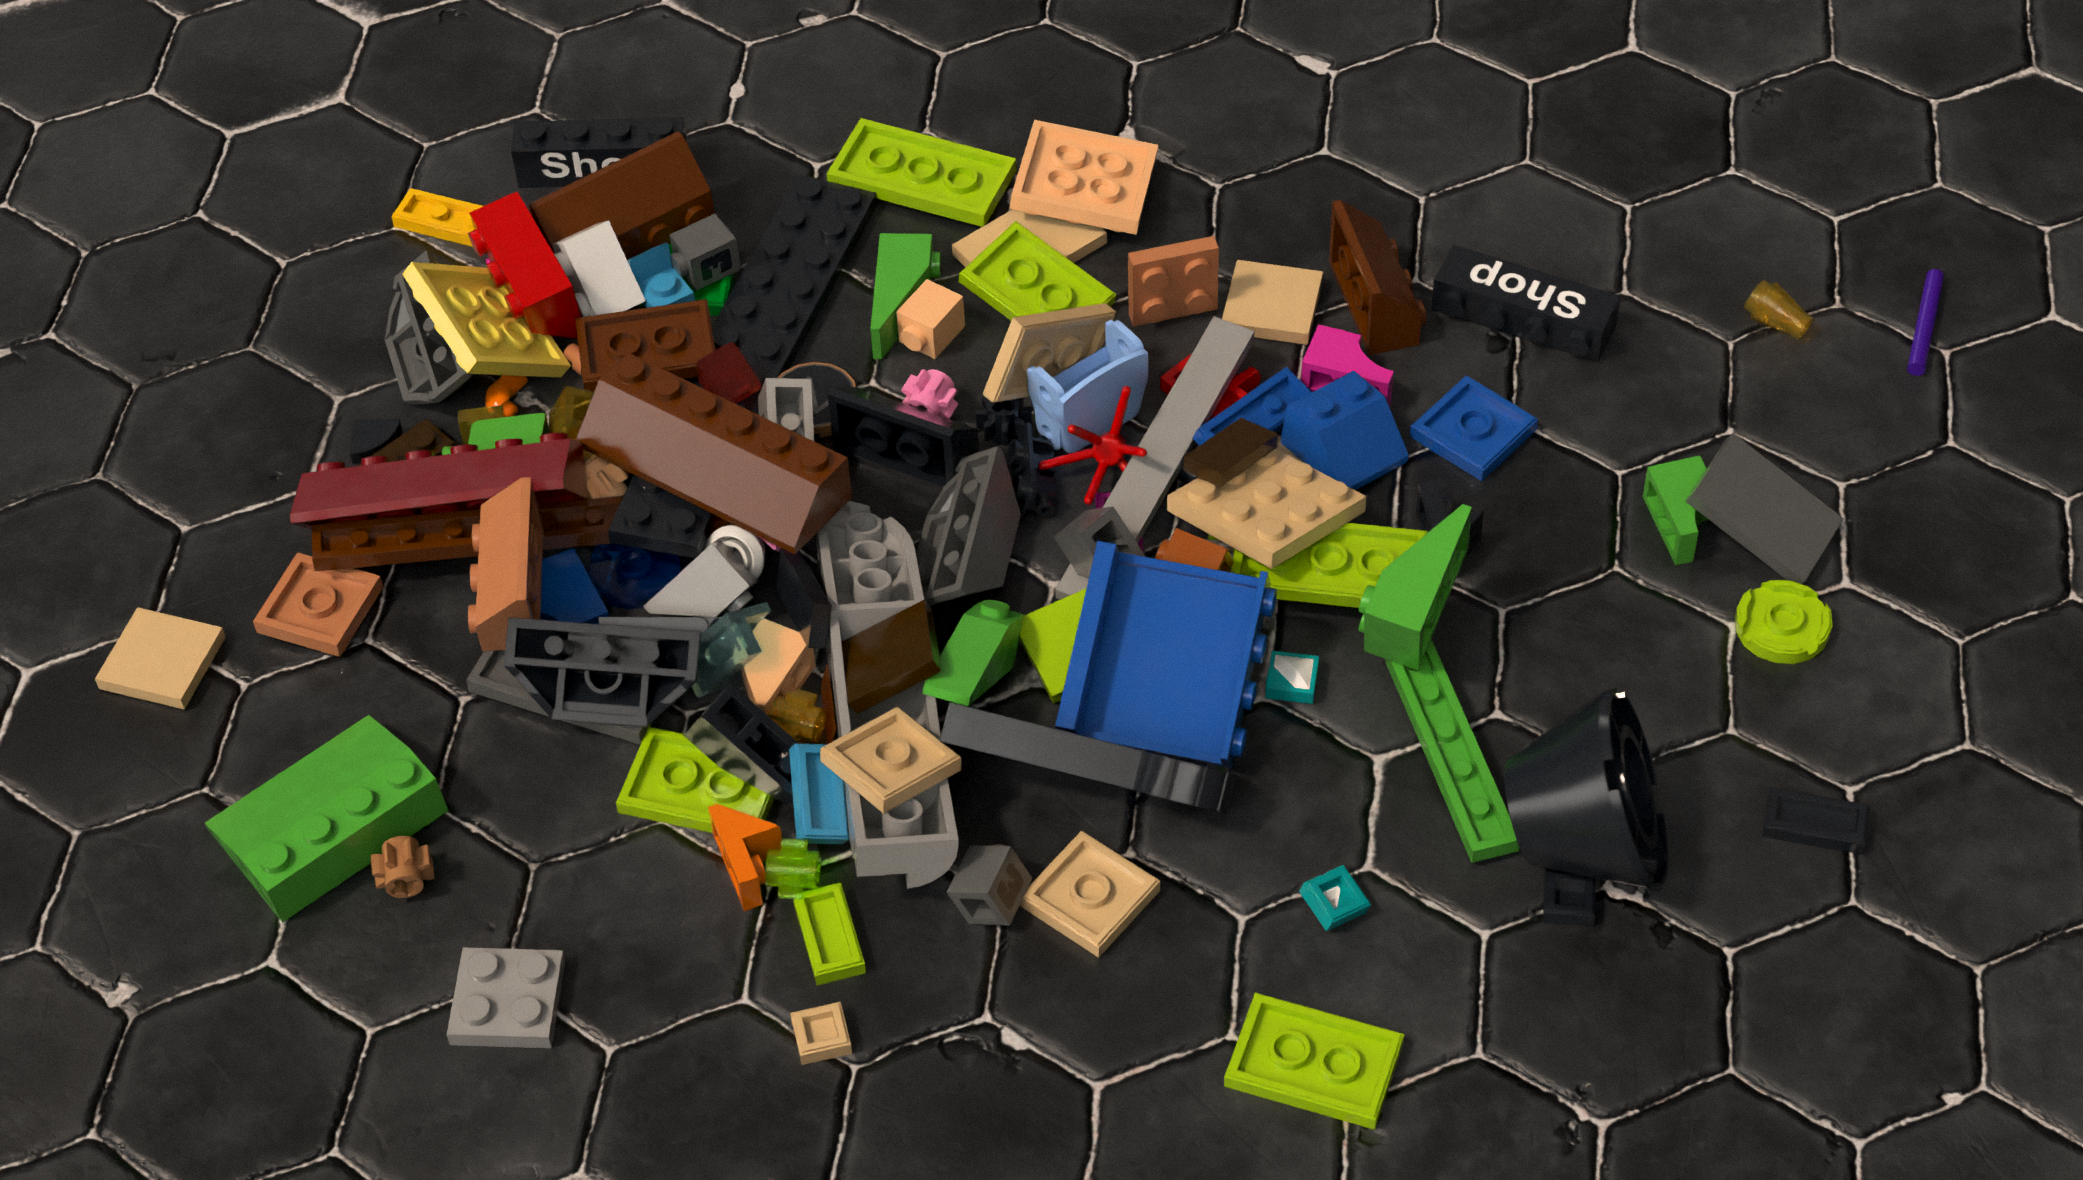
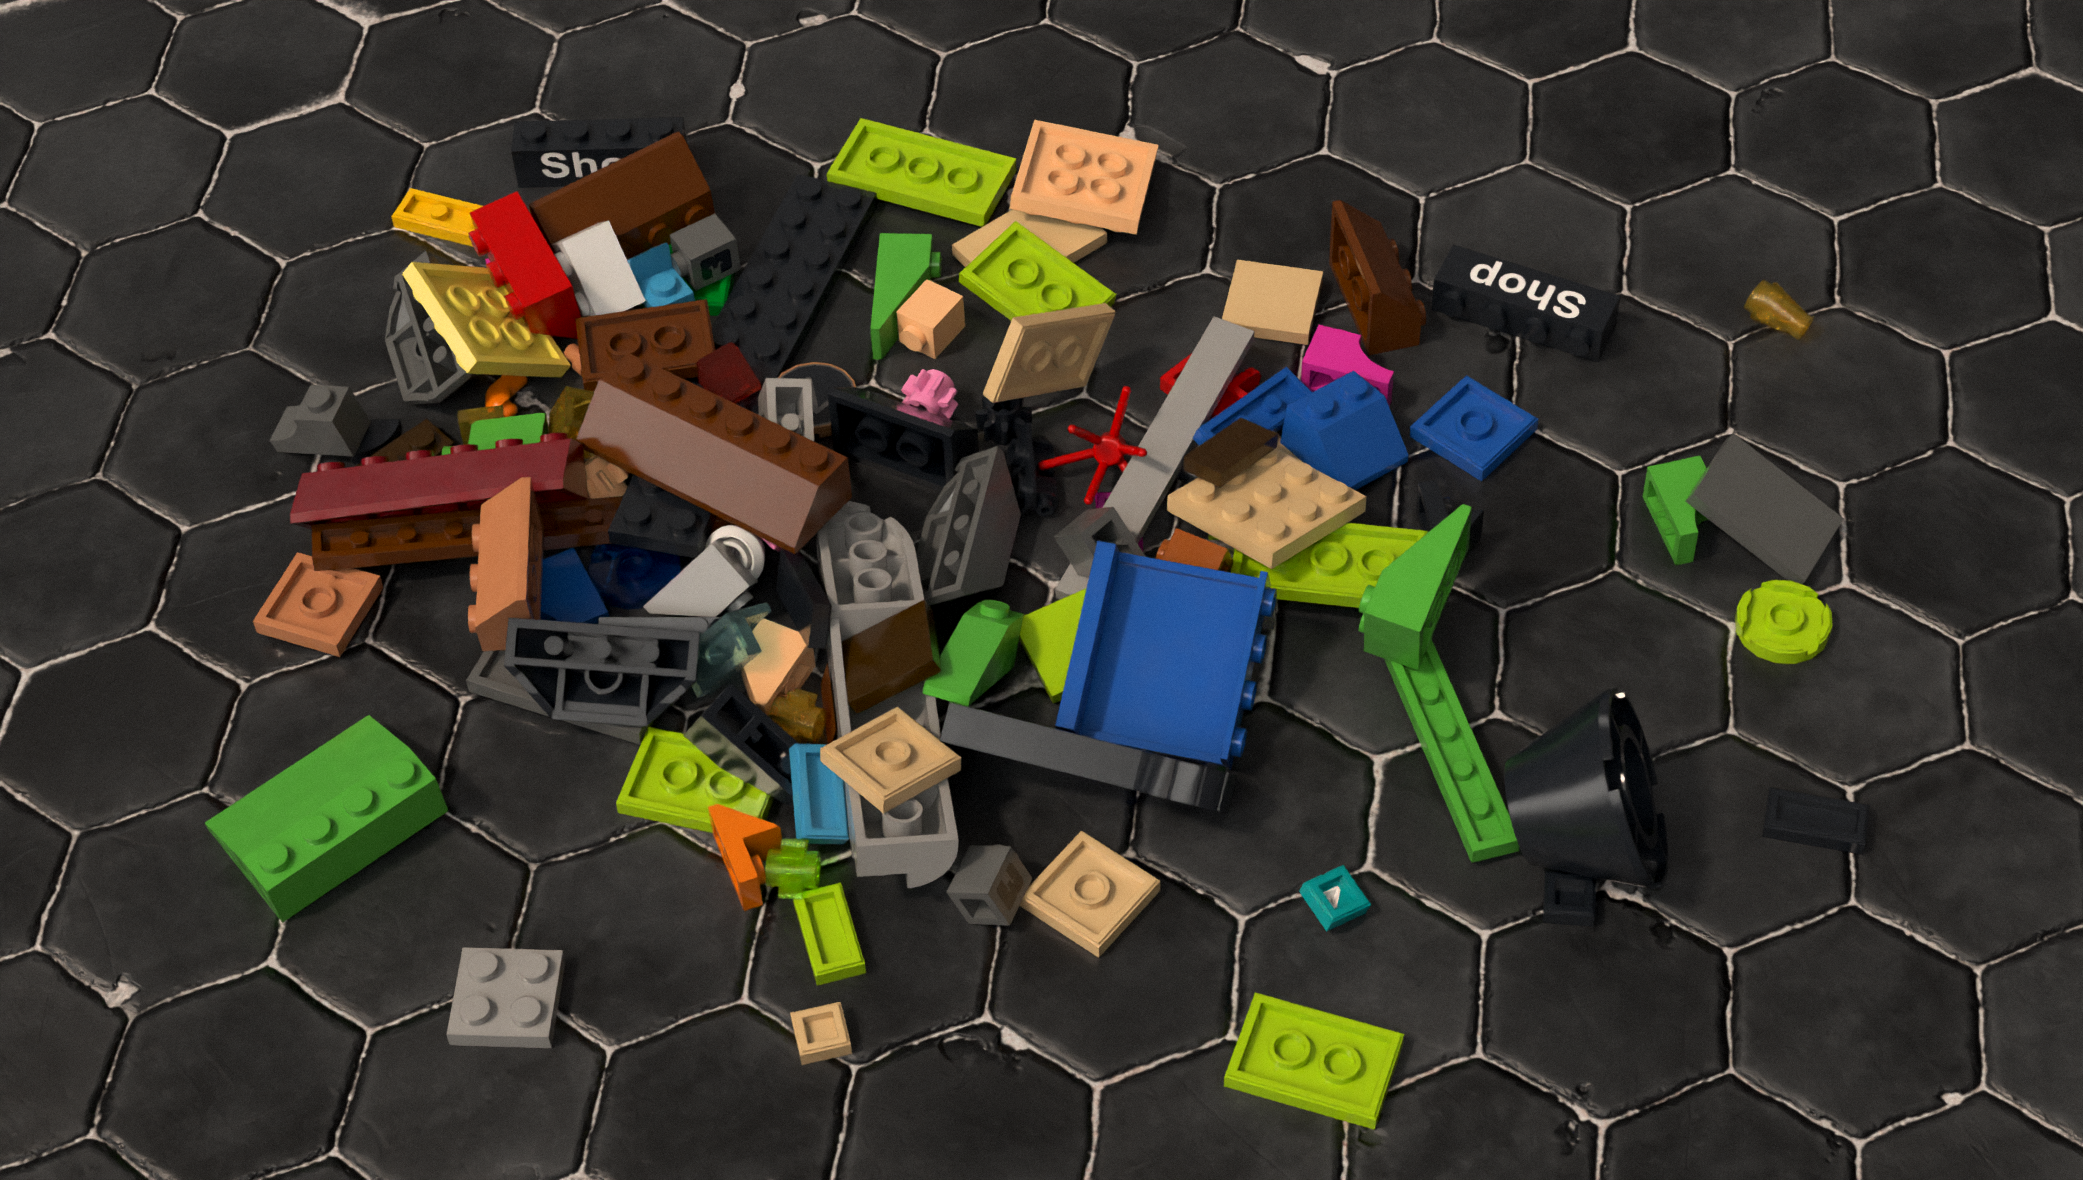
(160, 658): tan tile -> none
(324, 423): none -> dark grey arch
(402, 867): medium nougat gear -> none
(1090, 389): light blue piece -> none
(1173, 281): nougat plate -> none
(1292, 677): teal tile -> none
(1925, 322): dark purple bar -> none

